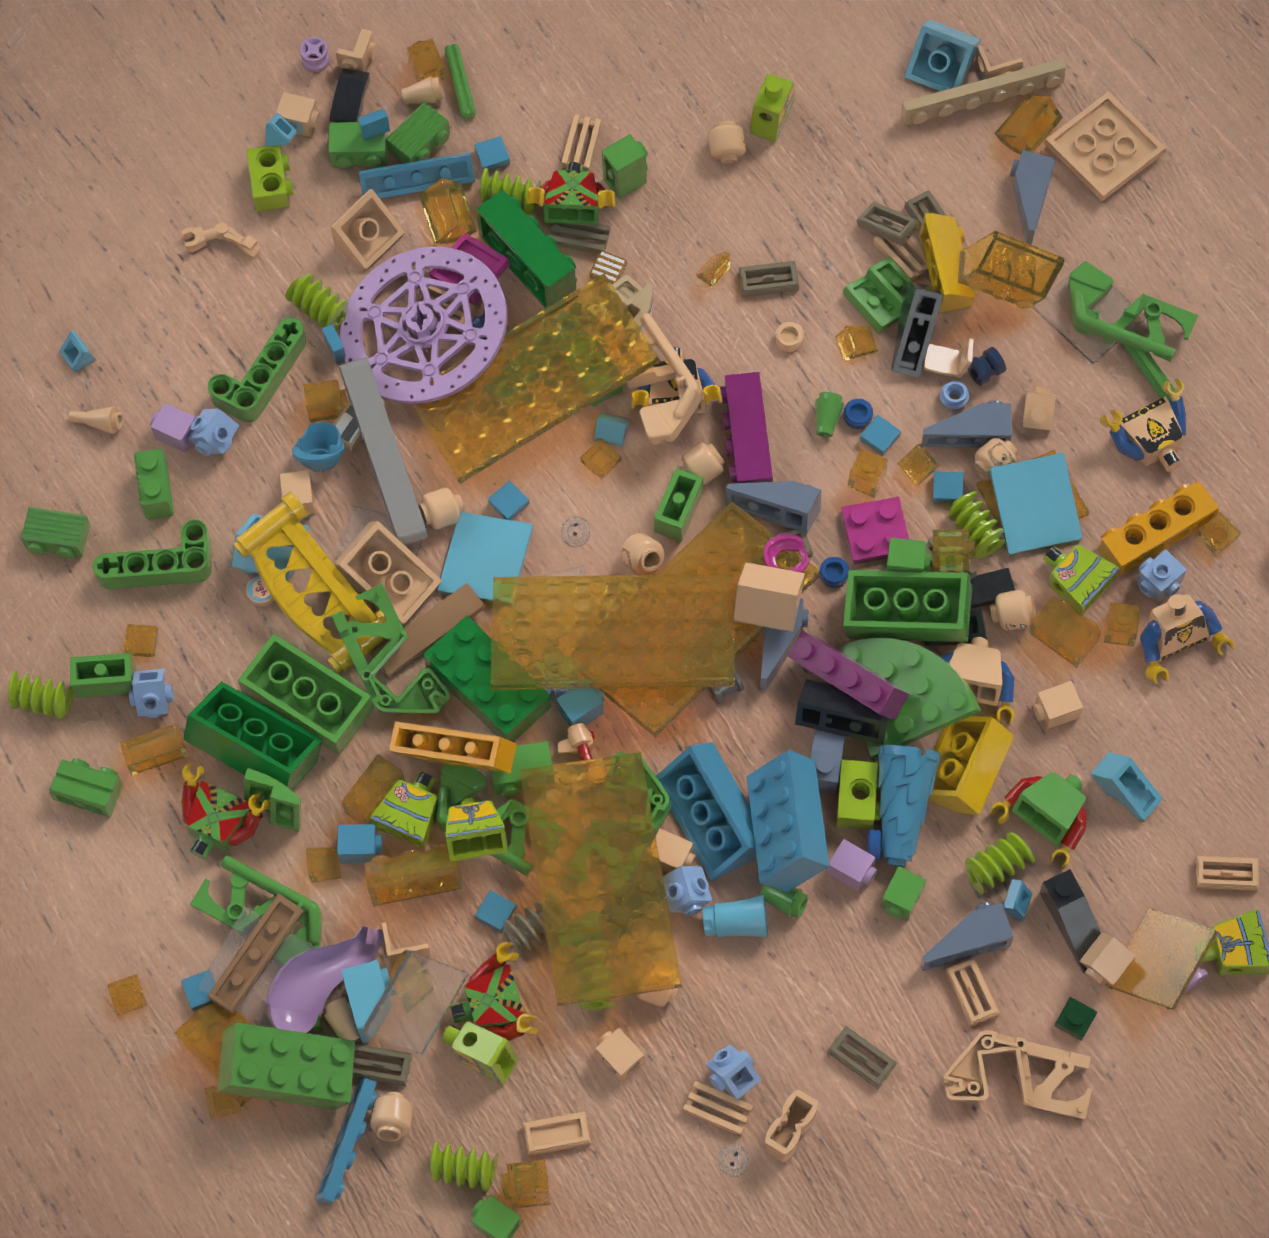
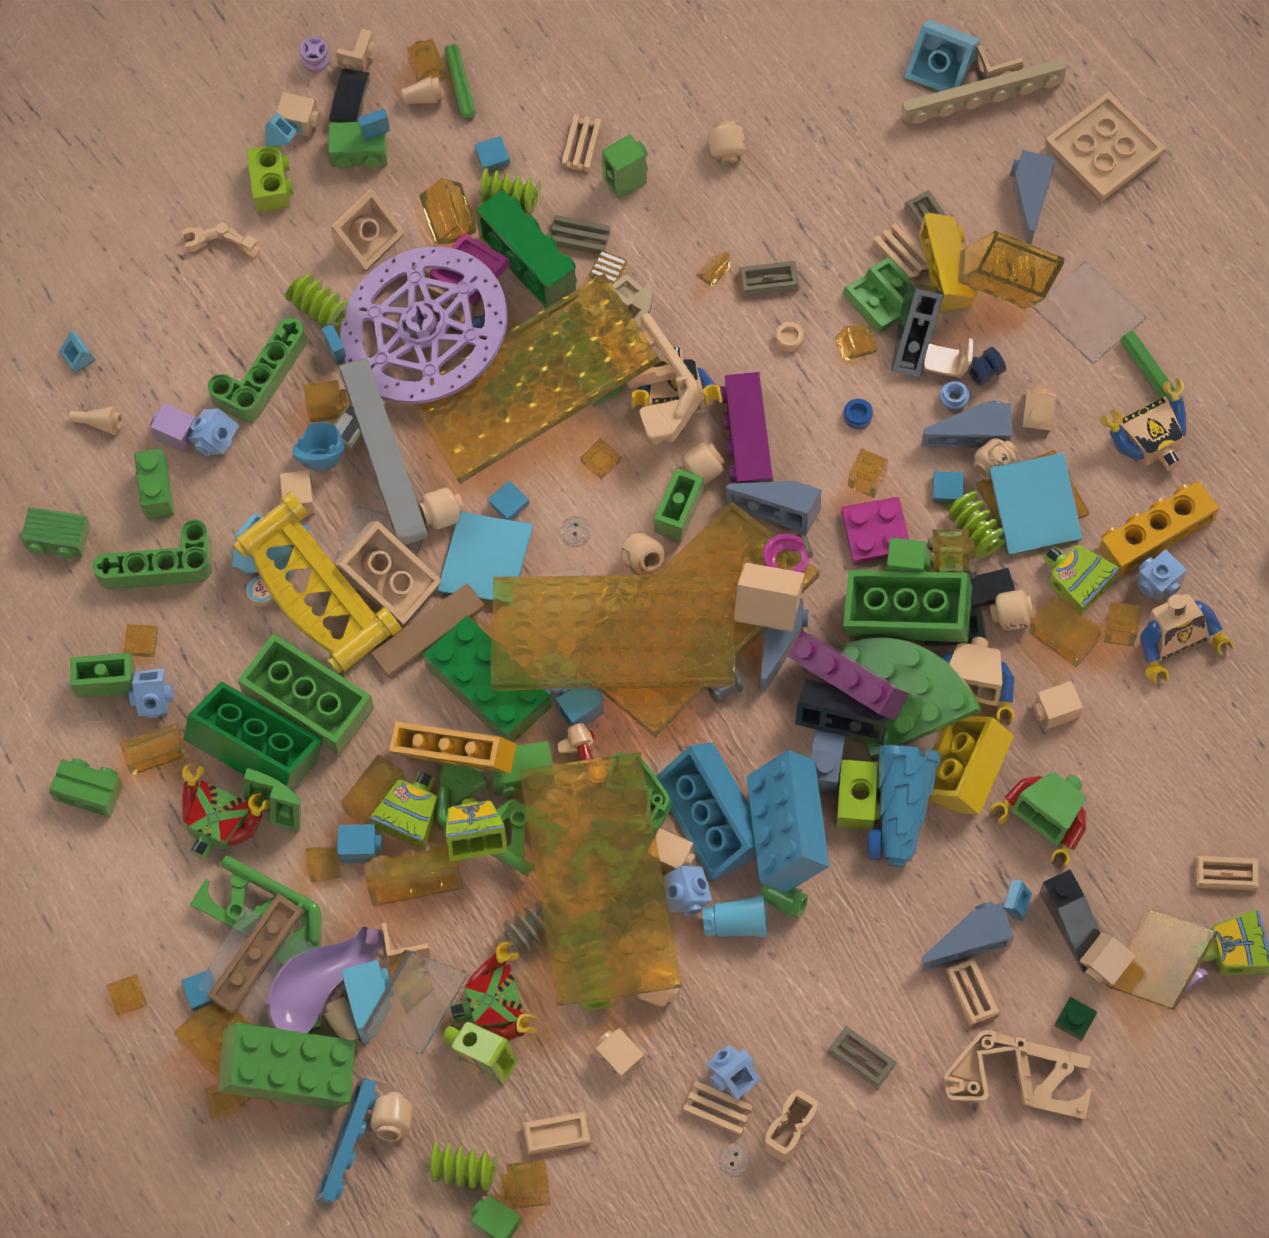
(39, 697): lime piece -> none
(382, 1077): dark tan tile -> none
(417, 175): dark azure plate -> none
(418, 135): bright green brick -> none
(425, 691): bright green piece -> none
(495, 911): dark azure tile -> none
(571, 196): torso -> none
(611, 429): medium azure slope -> none
(775, 99): lime torso -> none
(827, 413): bright green cone -> none
(834, 572): blue tile -> none
(852, 865): lavender brick -> none
(880, 435): dark azure tile -> none
(884, 226): dark tan tile -> none
(903, 894): bright green brick -> none
(918, 464): clear yellow plate -> none
(996, 860): lime piece -> none
(1029, 124): clear yellow brick -> none
(1090, 284): bright green piece -> none
(1126, 783): medium azure arch -> none
(1219, 533): clear yellow plate -> none

